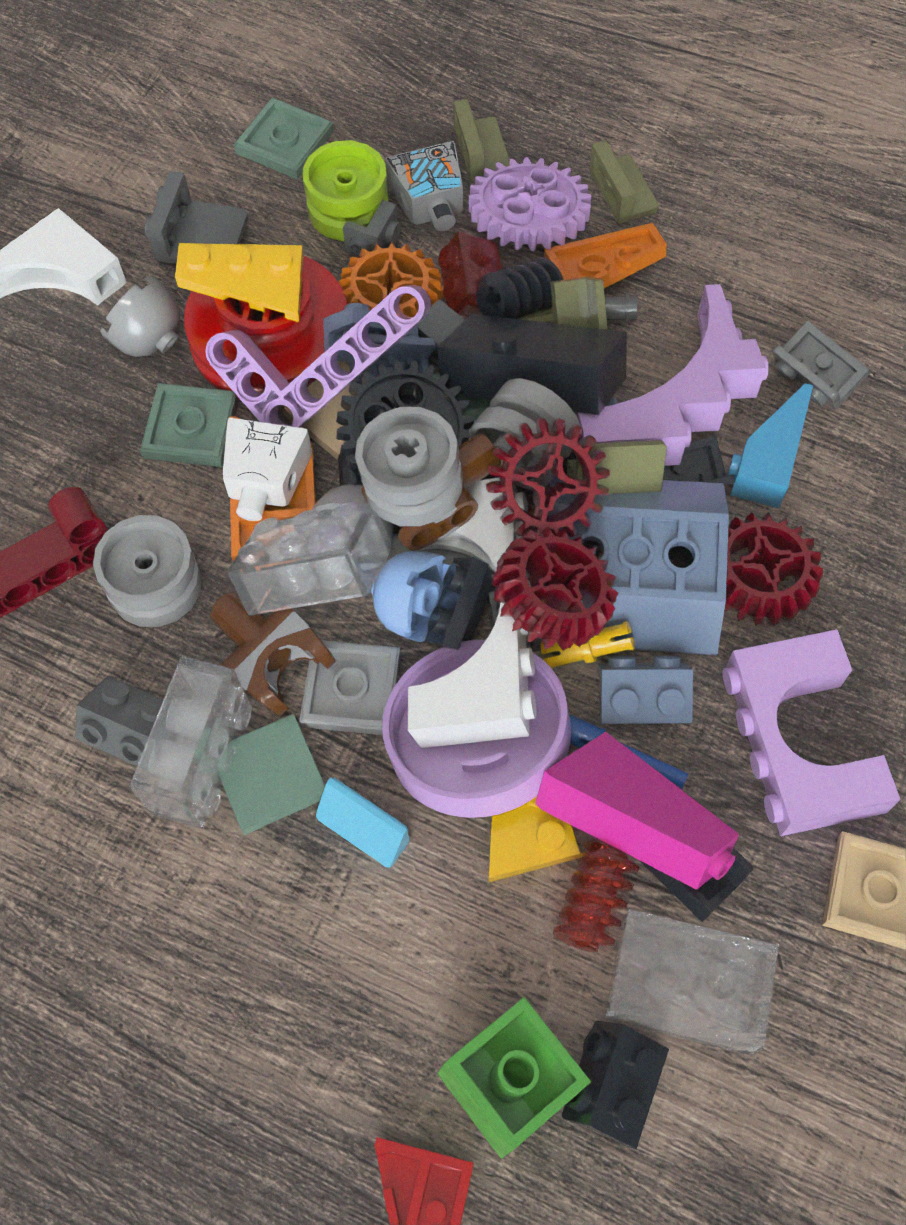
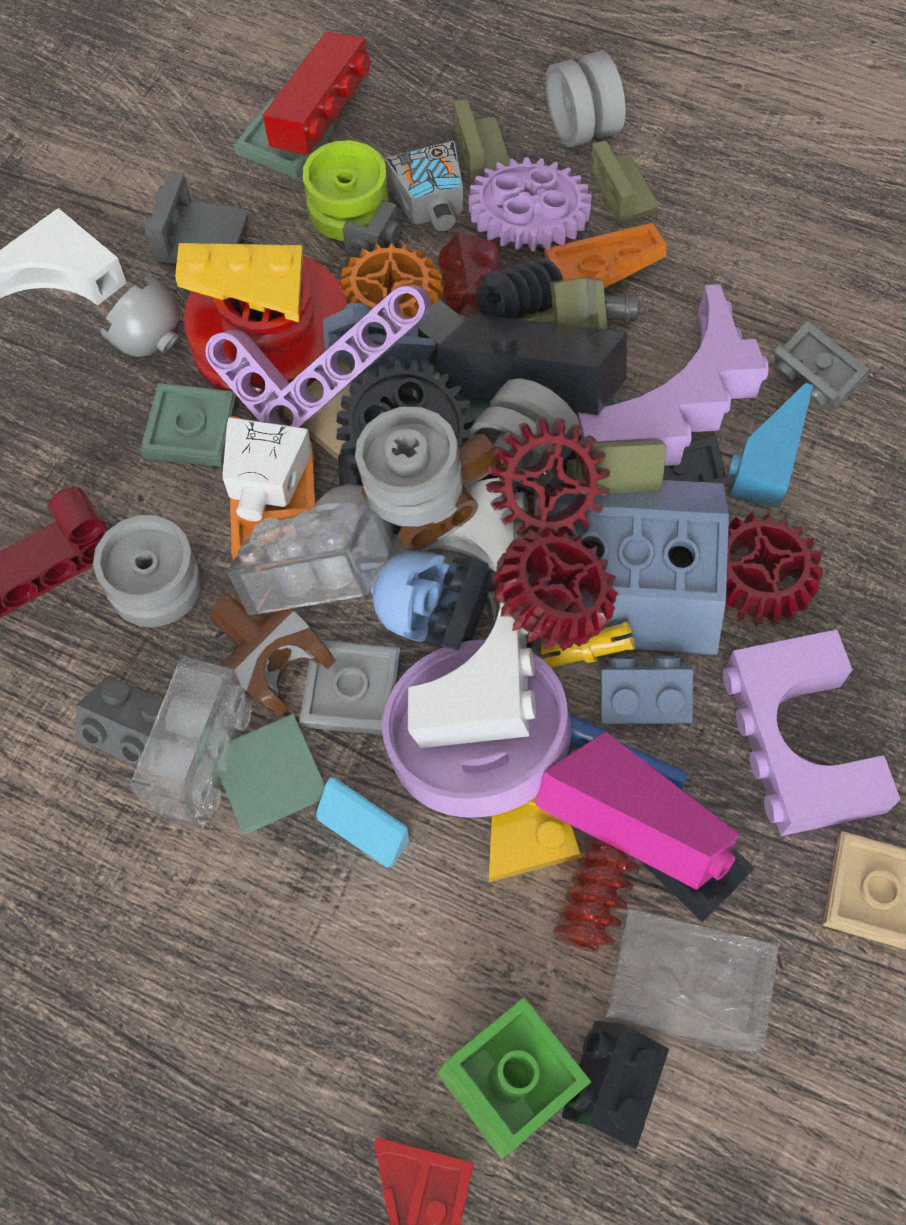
(316, 93): none -> red brick
(585, 98): none -> light grey wheel

